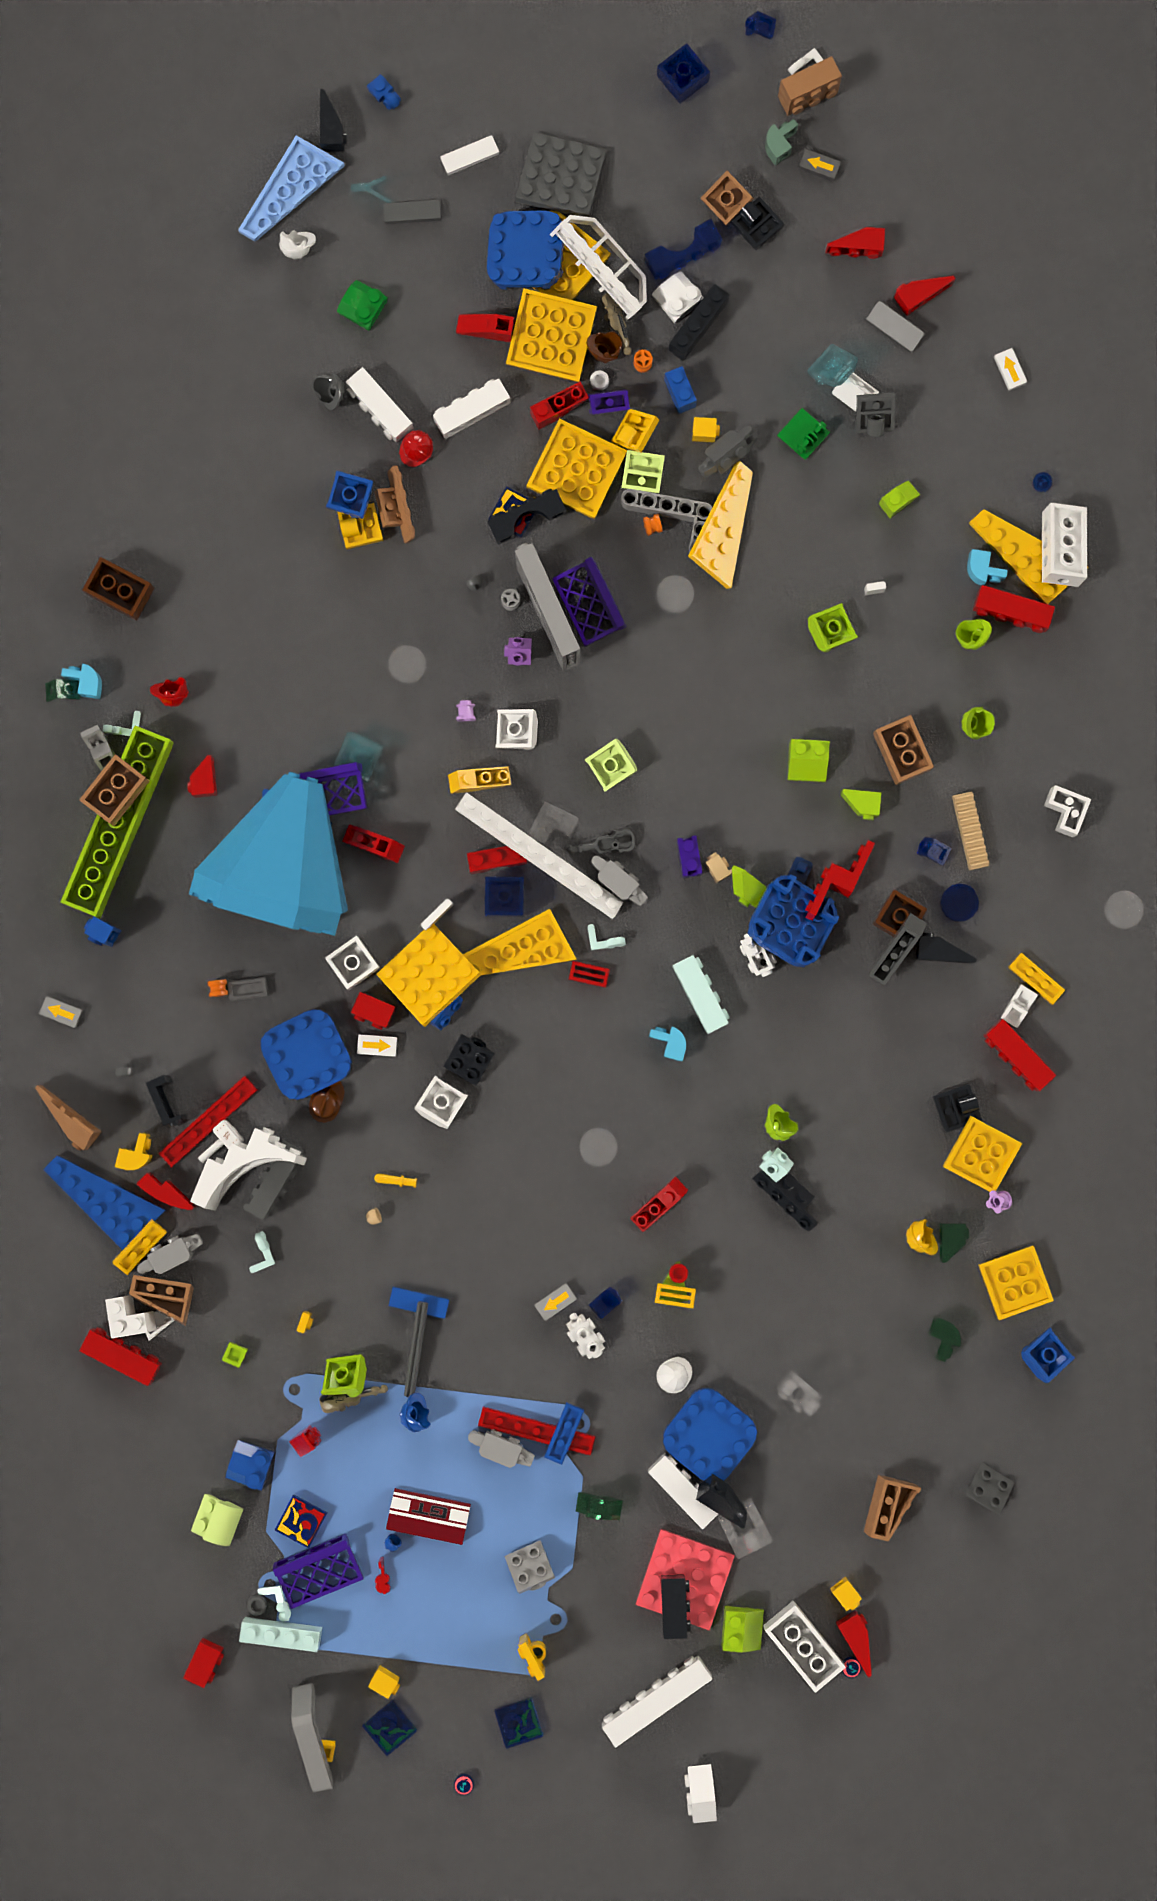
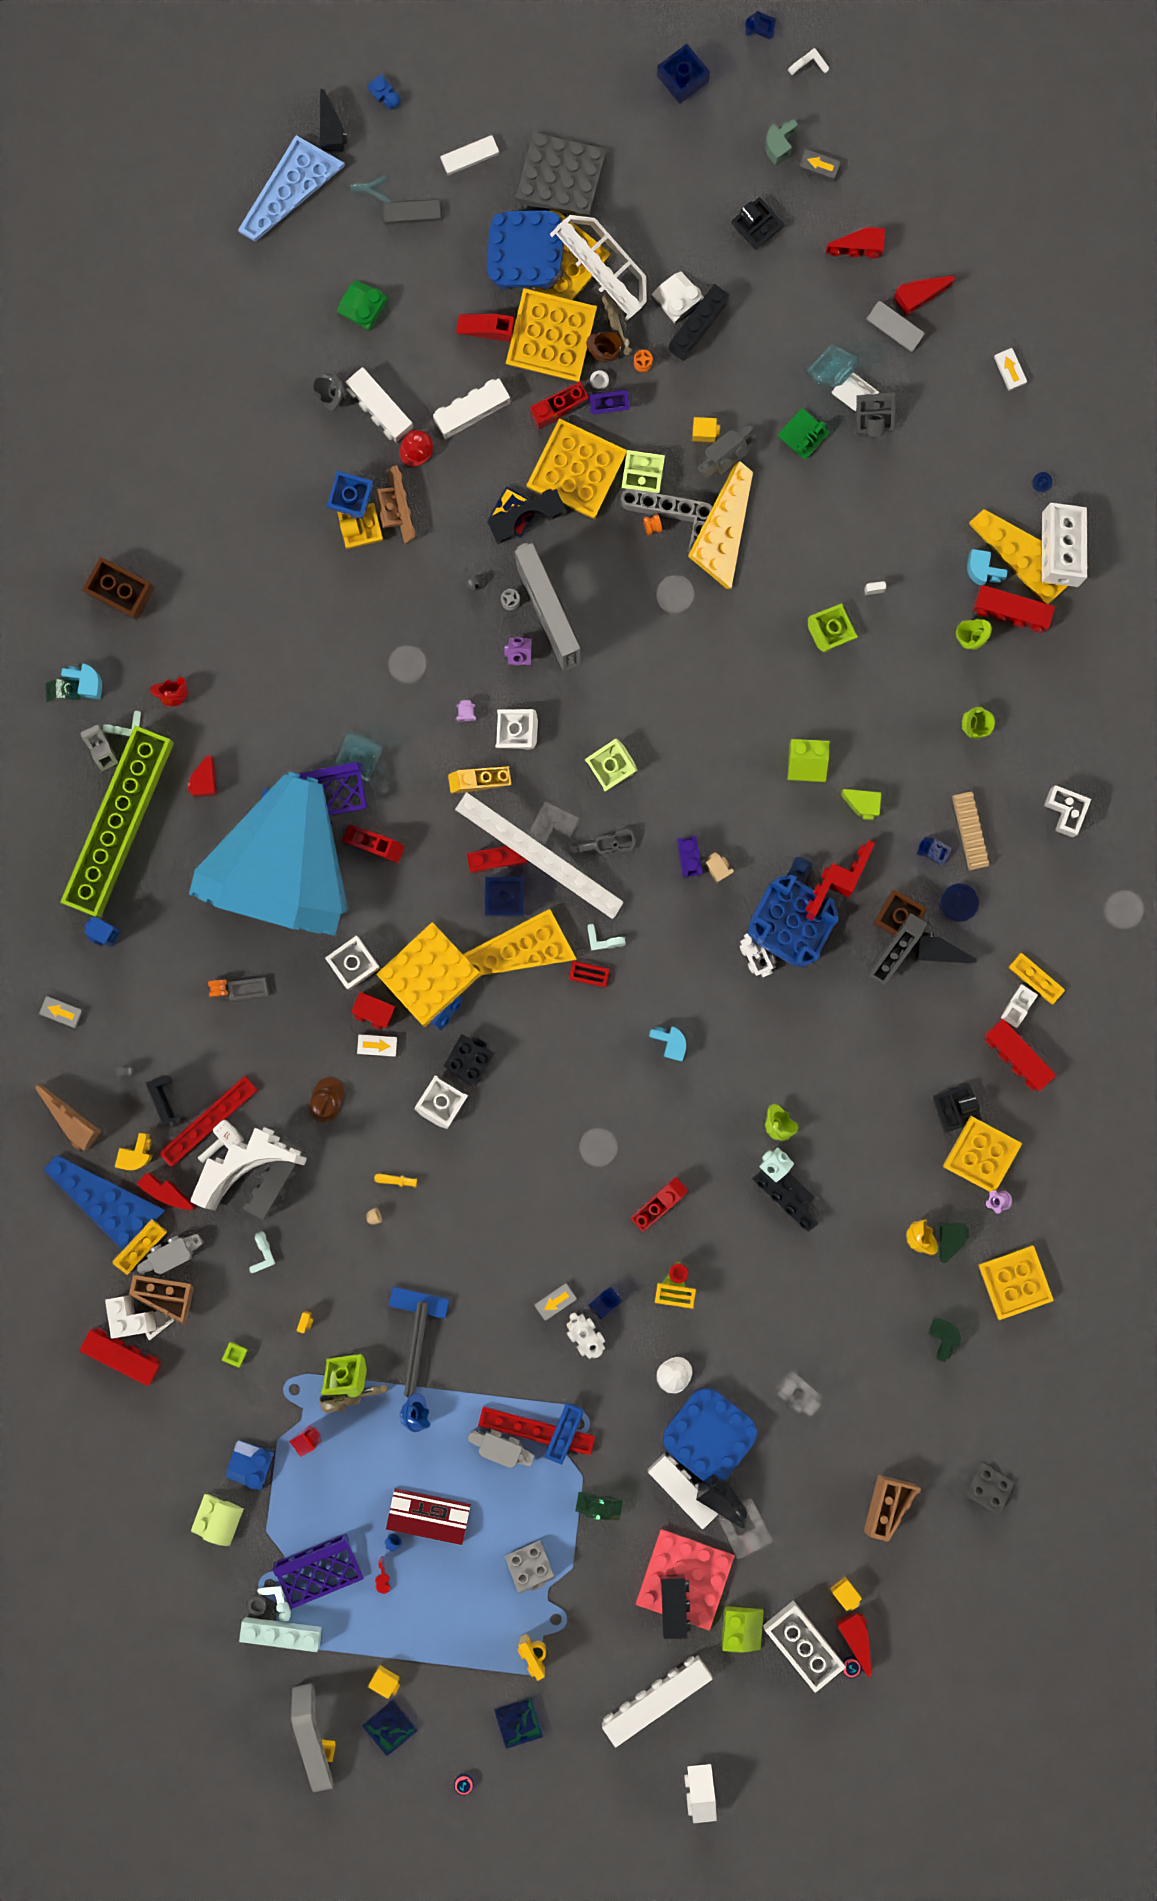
(114, 790): medium nougat brick -> none
(203, 1663): red brick -> none
(296, 244): white piece -> none
(301, 1521): tile -> none
(306, 1054): blue plate -> none
(437, 914): white tile -> none
(605, 598): dark purple fence -> none
(617, 881): light grey hinge -> none
(635, 430): yellow plate -> none
(663, 261): clear blue arch -> none
(680, 390): blue brick -> none
(700, 994): light aqua brick -> none
(726, 198): medium nougat slope -> none
(747, 887): lime slope -> none
(809, 86): medium nougat brick -> none
(898, 498): lime slope -> none
(903, 750): medium nougat brick -> none
(1046, 1356): blue slope -> none

